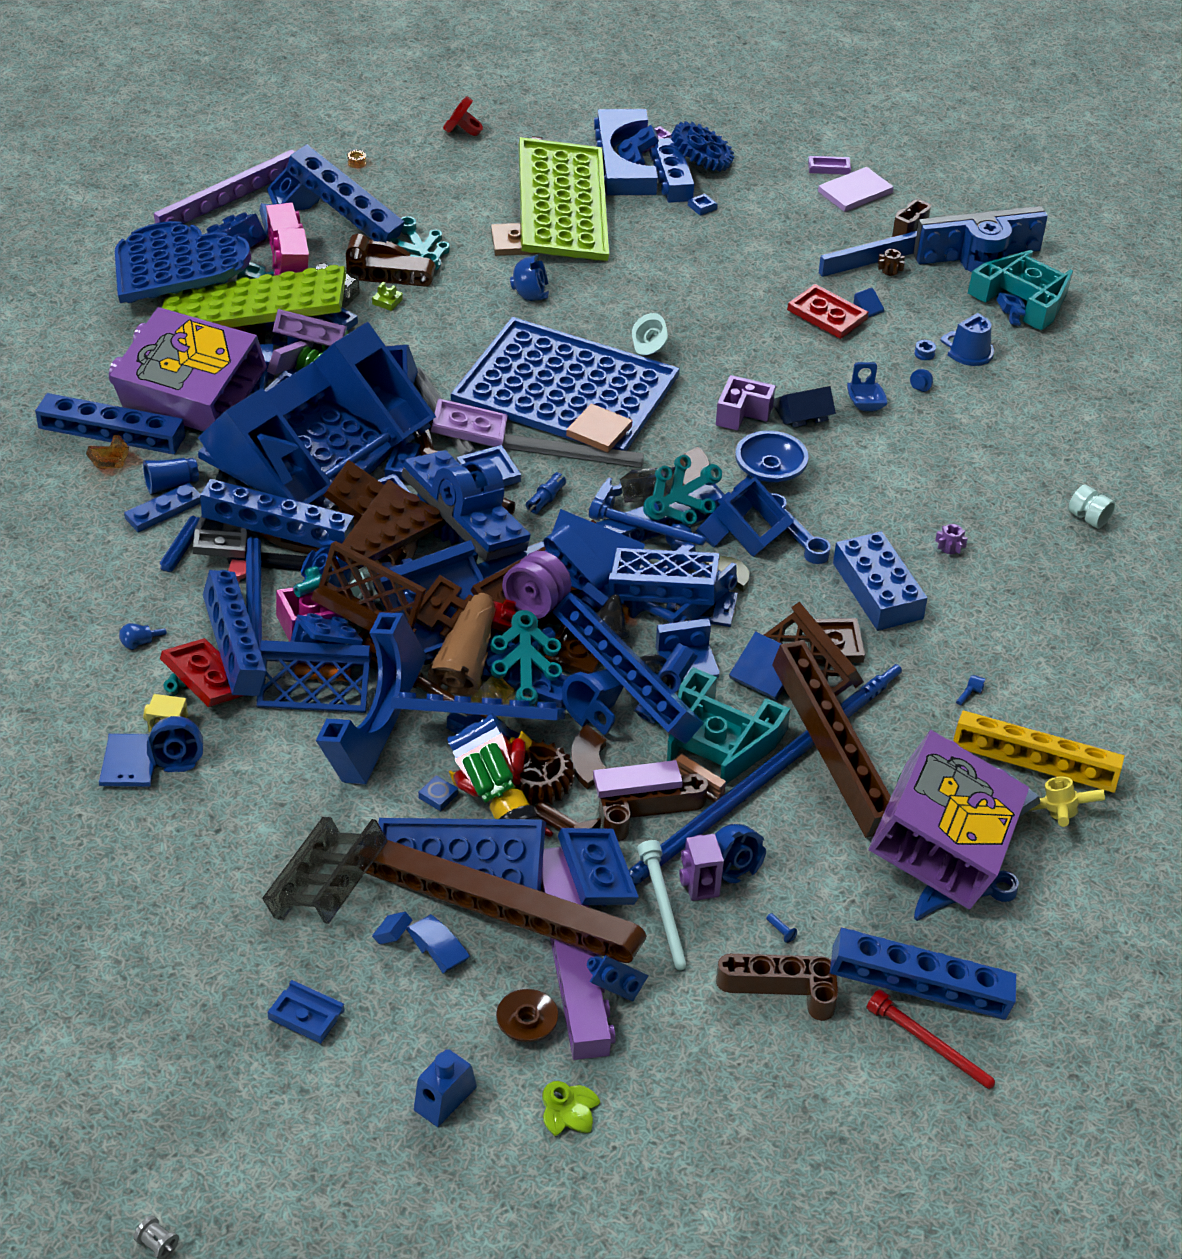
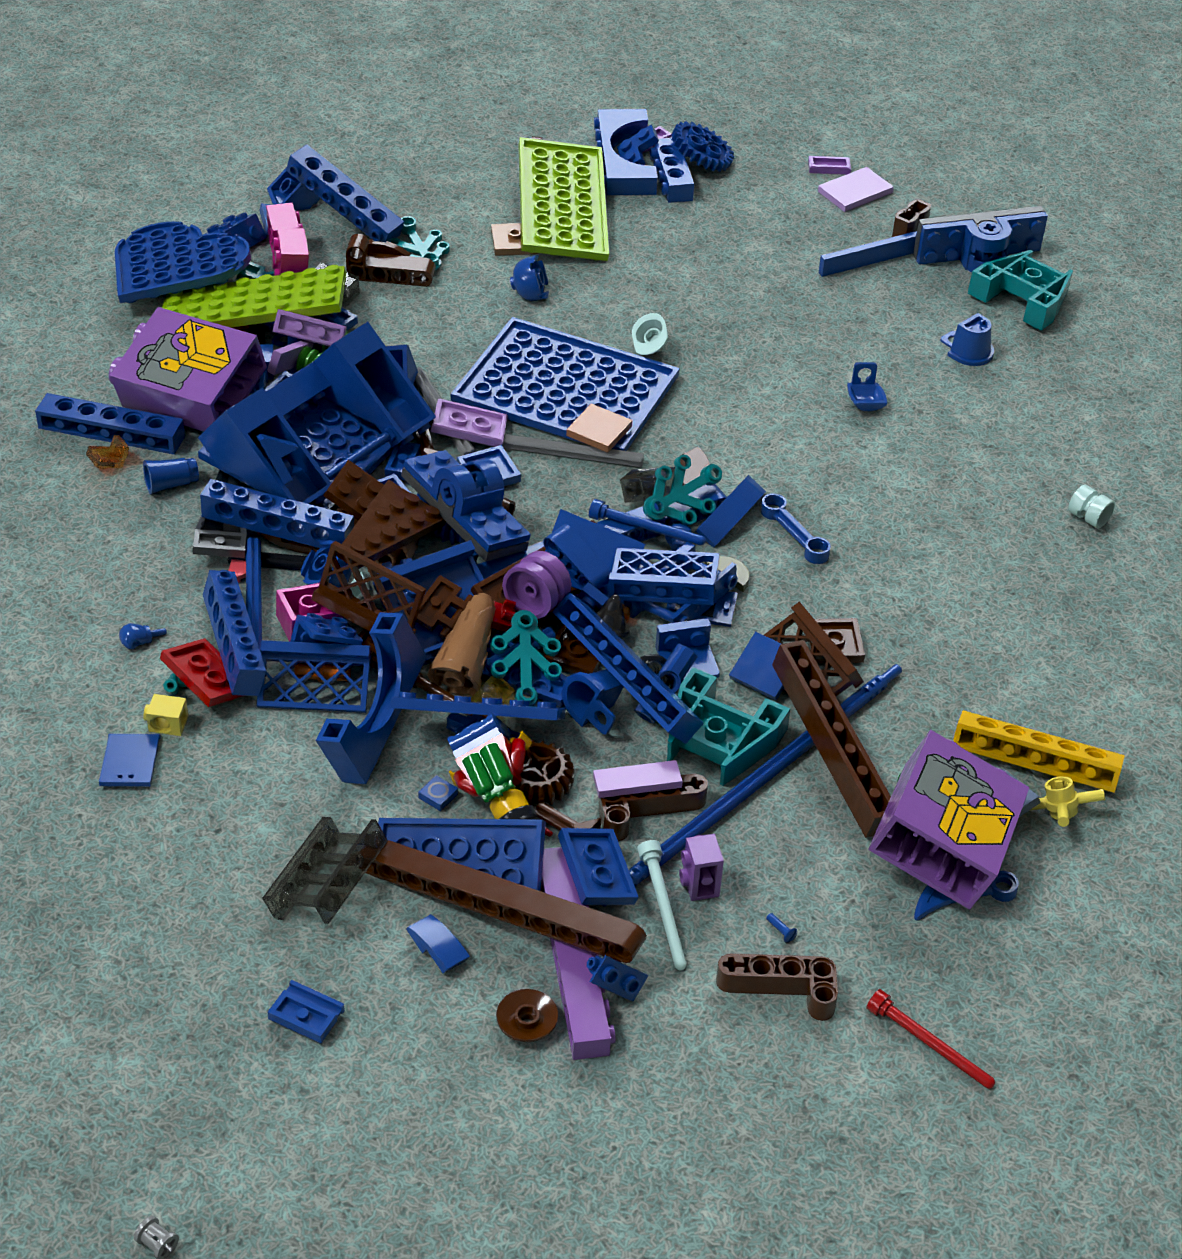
(163, 507): blue plate -> none
(172, 740): blue cylinder -> none
(179, 545): blue axle -> none
(224, 191): medium lavender plate -> none
(310, 584): teal arm -> none
(356, 159): clear orange bush -> none
(387, 297): lime tile -> none
(392, 927): blue tile -> none
(447, 1082): blue torso -> none
(463, 119): red tile -> none
(546, 493): blue pin -> none
(571, 1110): lime plate -> none
(586, 755): tile -> none
(608, 492): plate -> none
(702, 204): blue tile -> none
(716, 785): nougat tile -> none
(742, 848): blue cylinder -> none
(744, 398): medium lavender brick -> none
(764, 504): blue window -> none
(771, 456): blue dish -> none
(805, 405): dark blue slope -> none
(827, 311): red plate -> none
(868, 301): blue slope -> none
(880, 580): blue piece -> none
(891, 262): reddish brown gear -> none
(921, 380): blue plate -> none
(923, 973): blue brick -> none
(925, 350): blue bush -> none
(951, 539): medium lavender gear -> none
(974, 684): blue hand -> none
(1013, 306): blue plate -> none

